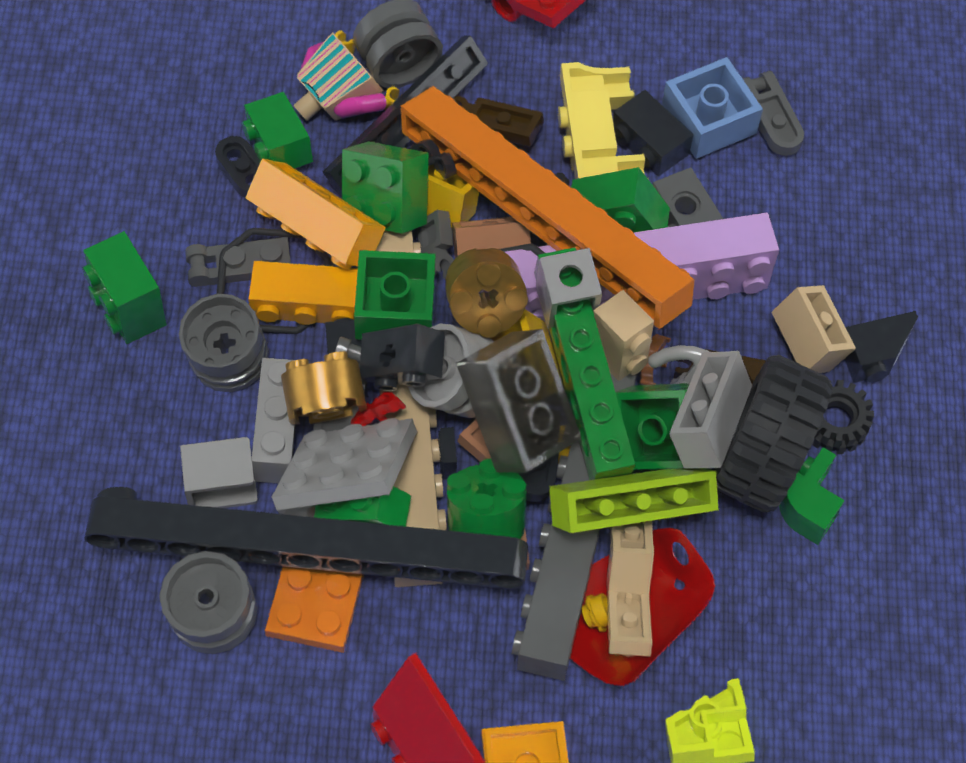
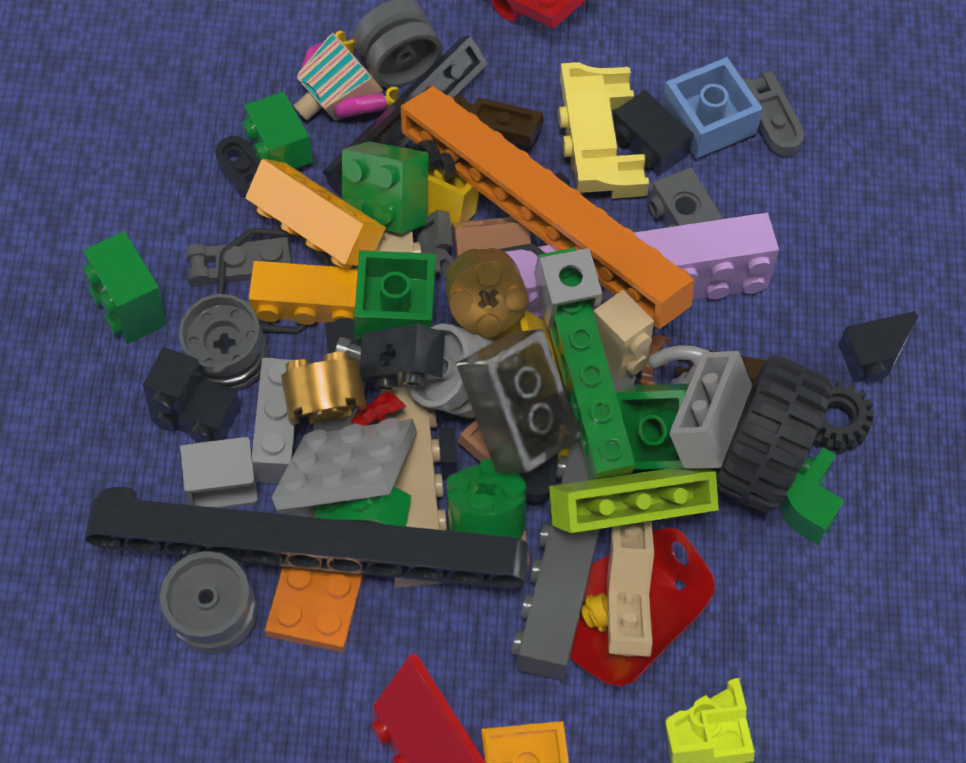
(186, 401): none -> black brick
(626, 198): green brick -> none
(813, 329): tan brick -> none

